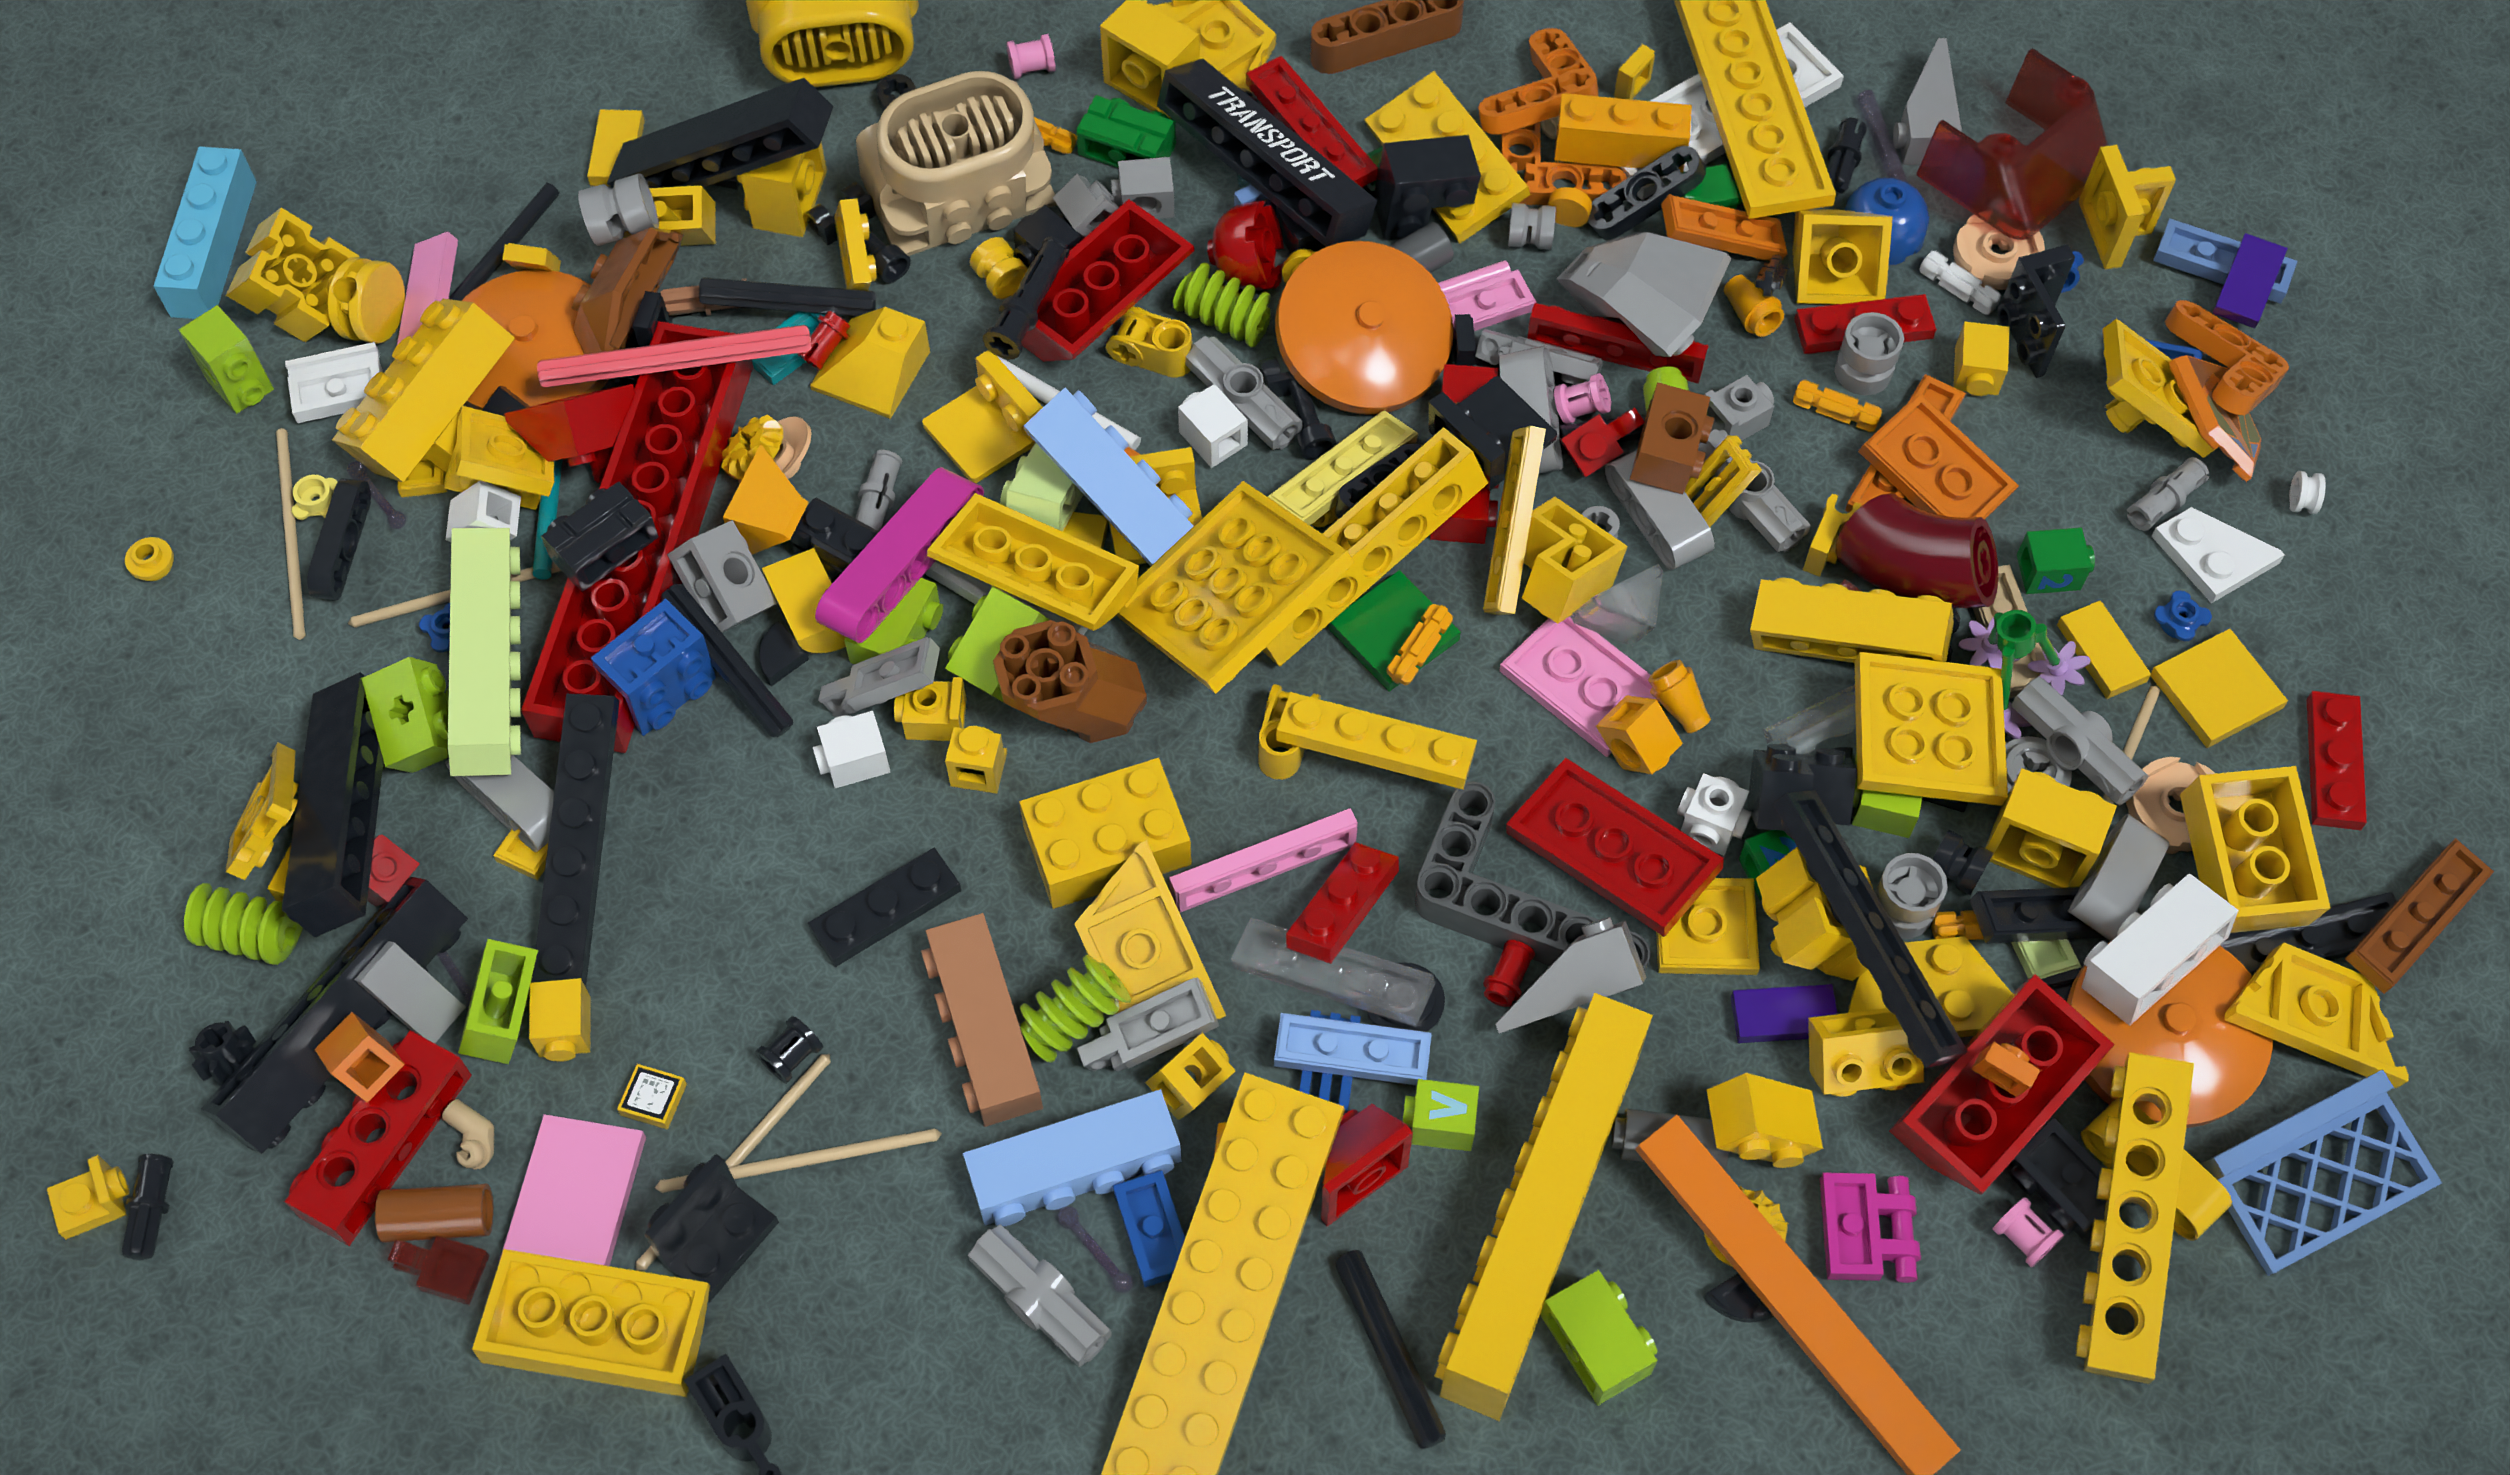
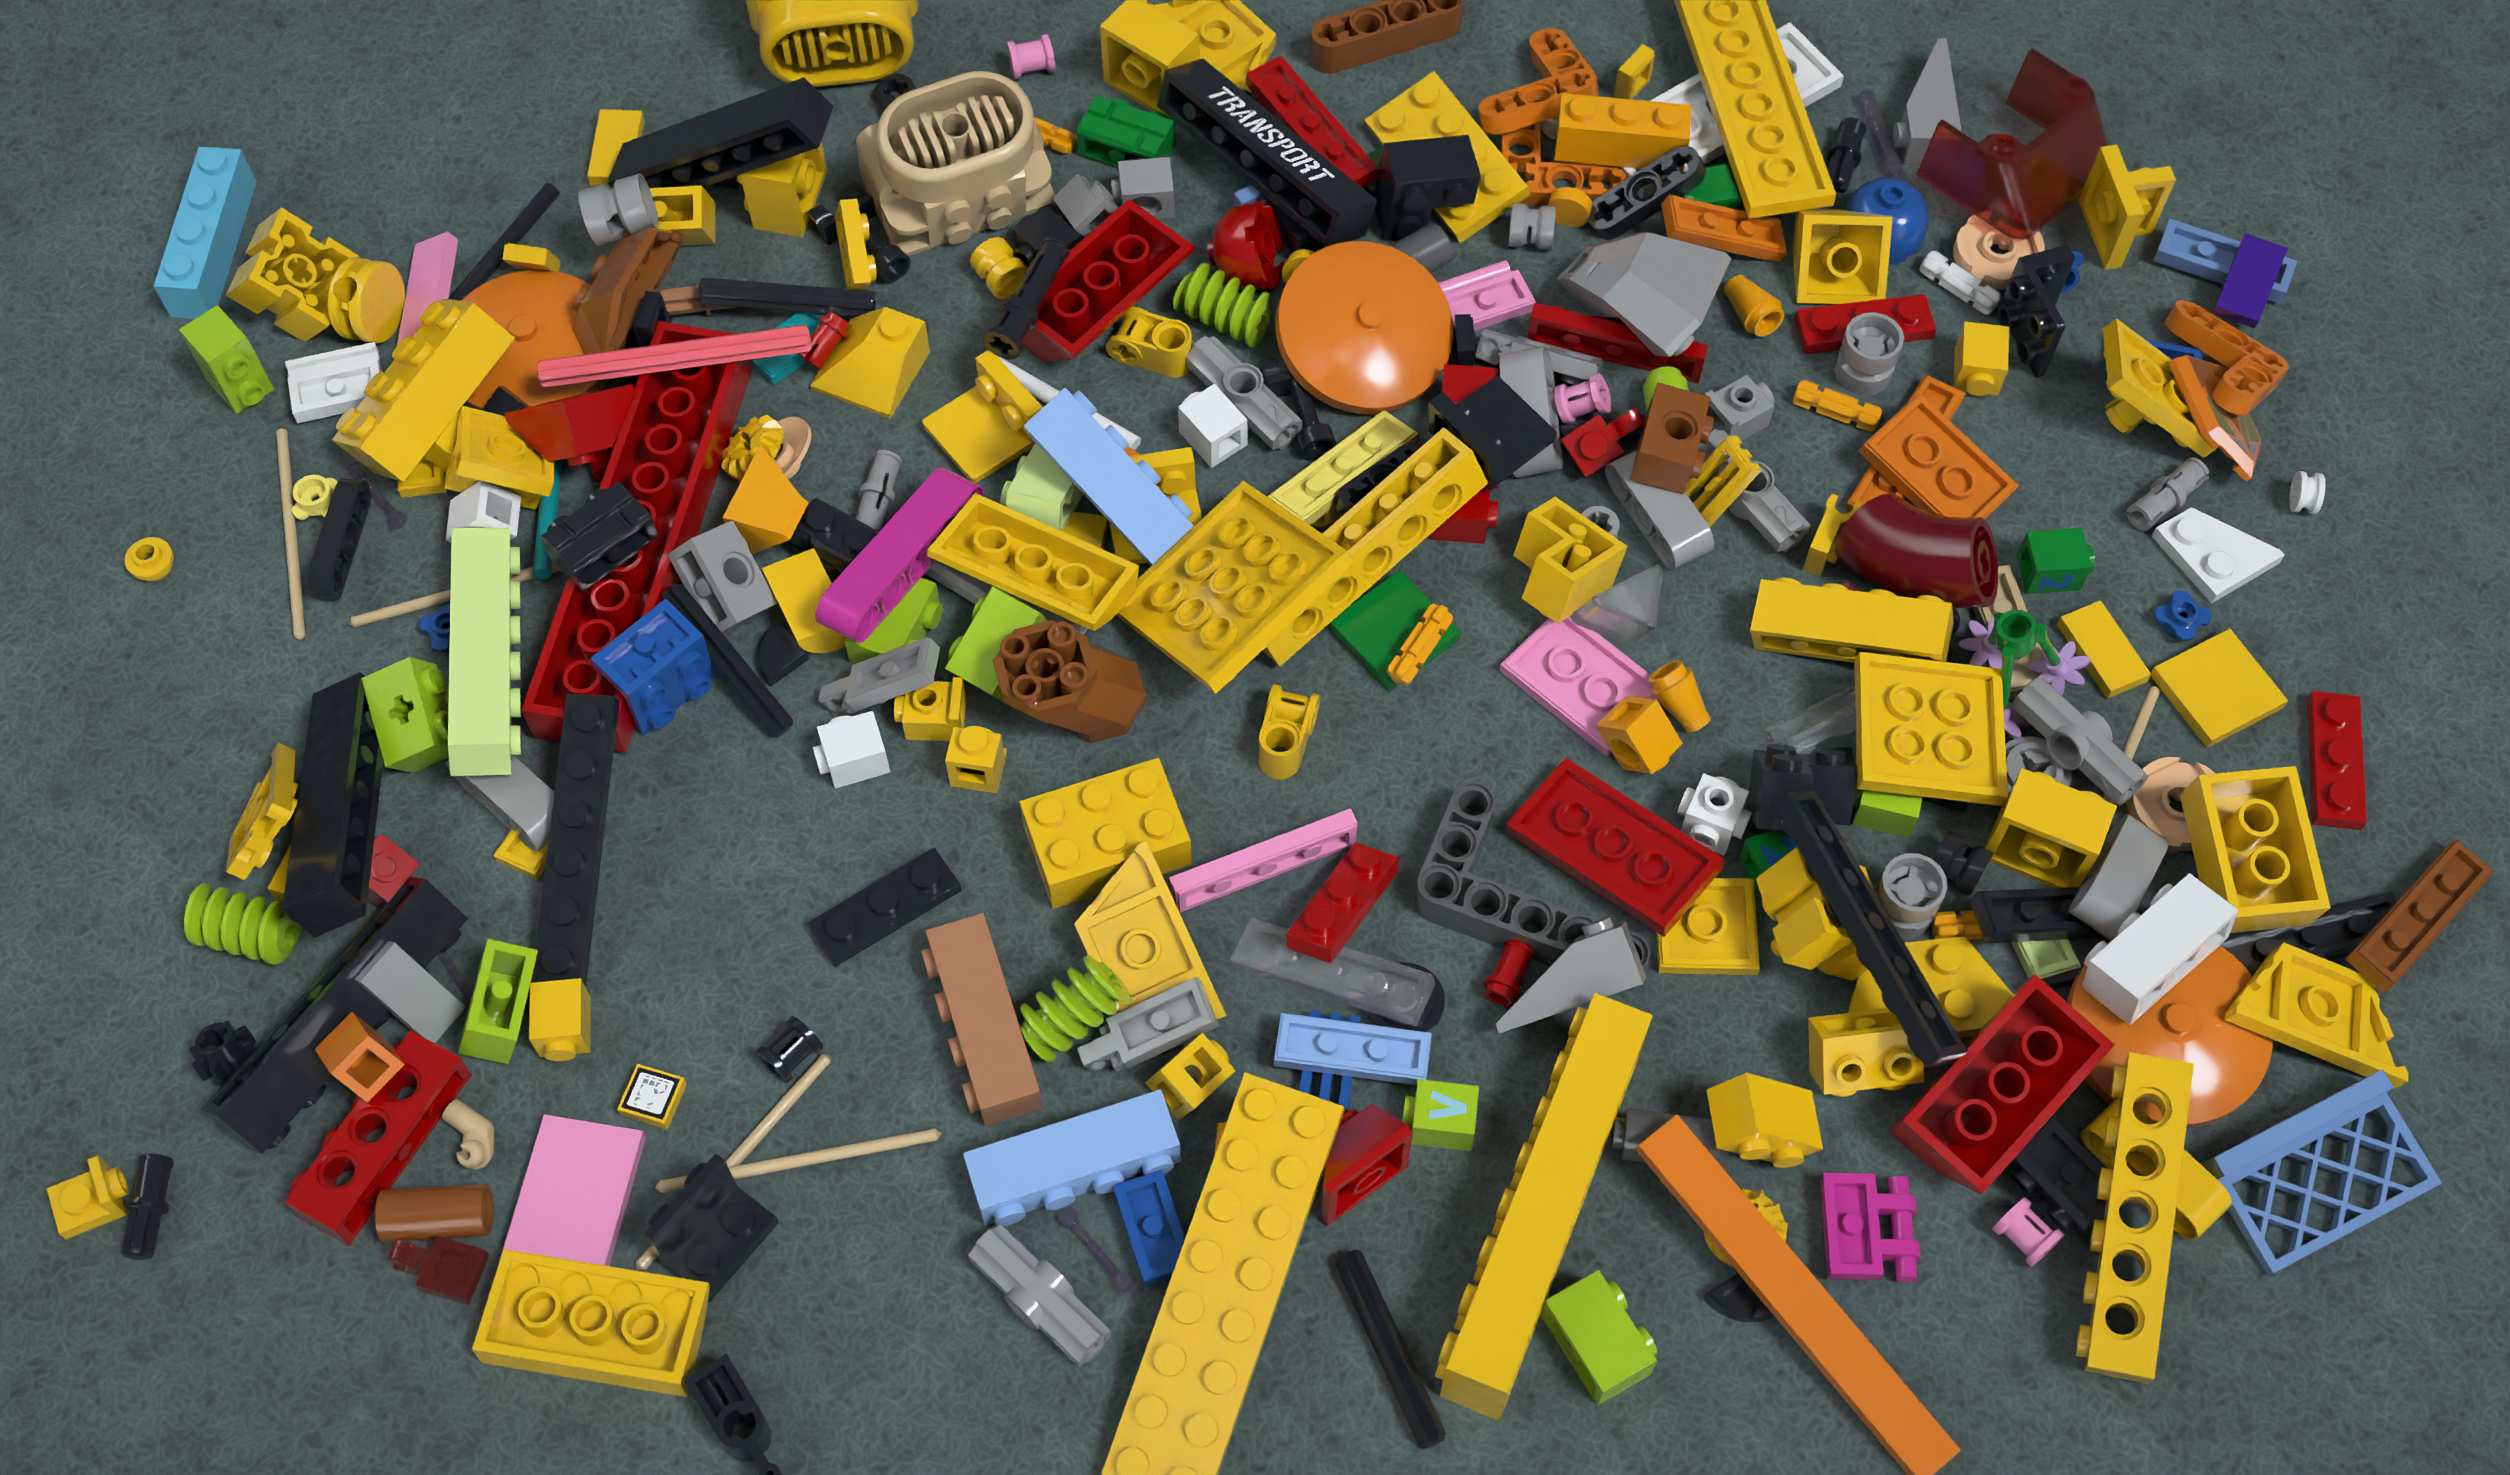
(1376, 740): yellow plate -> none
(1514, 520): yellow tile -> none
(1772, 276): black axle -> none
(1779, 1011): dark purple tile -> none
(2006, 1067): orange plate -> none

